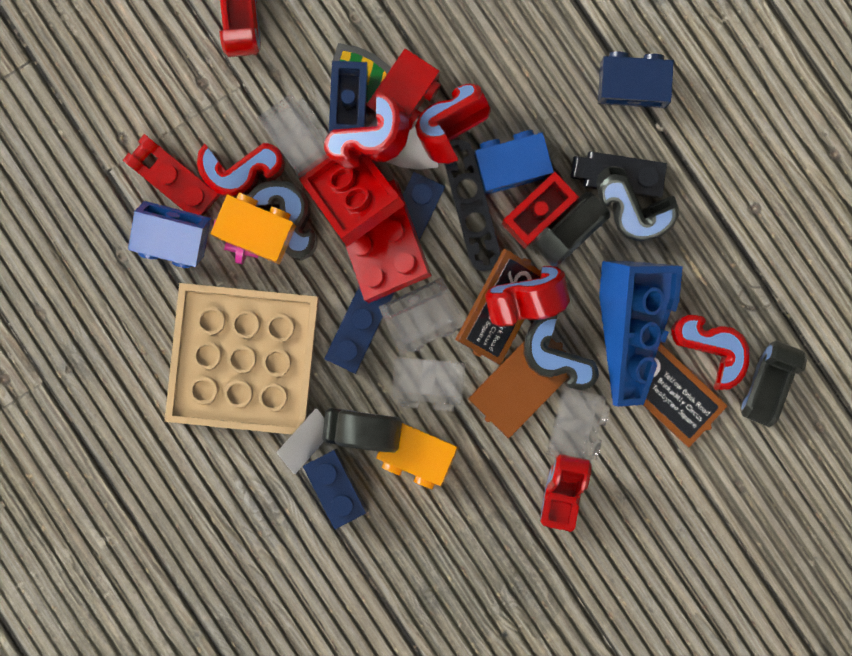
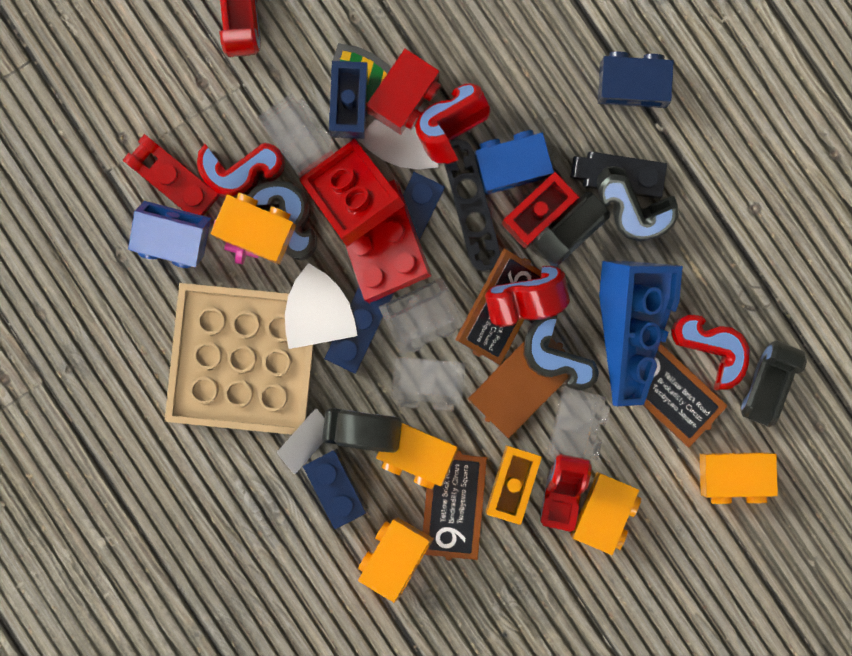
(317, 310): none -> white sticker
(375, 142): red animal -> none
(394, 559): none -> light orange brick
(455, 509): none -> black piece
(513, 484): none -> light orange brick
(606, 513): none -> light orange brick
(738, 476): none -> light orange brick

